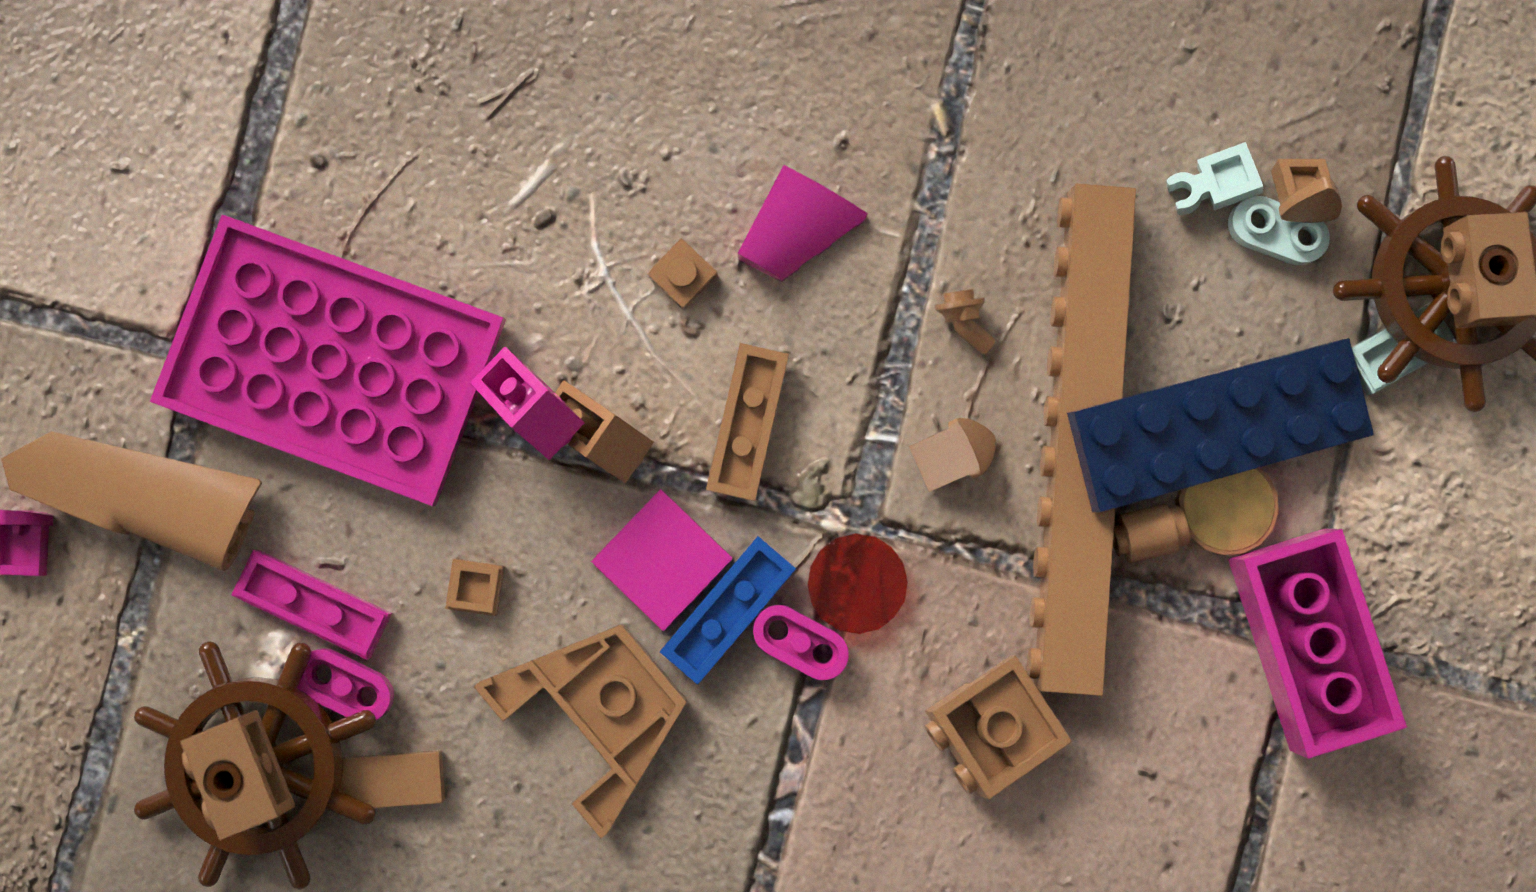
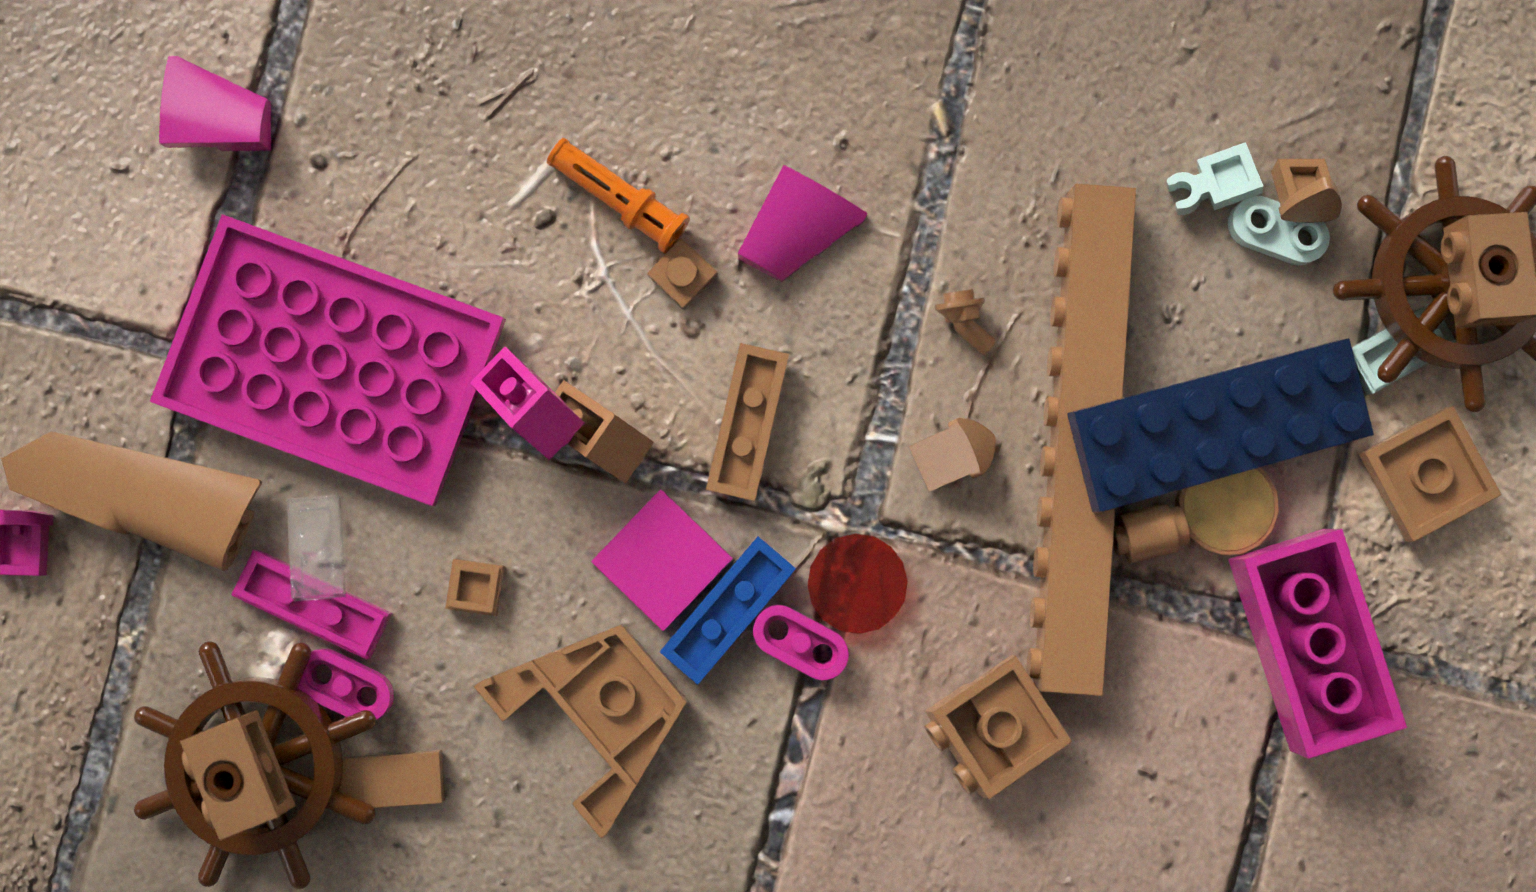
(210, 111): none -> dark pink slope
(316, 548): none -> clear tile
(641, 203): none -> orange pin
(1430, 474): none -> medium nougat plate

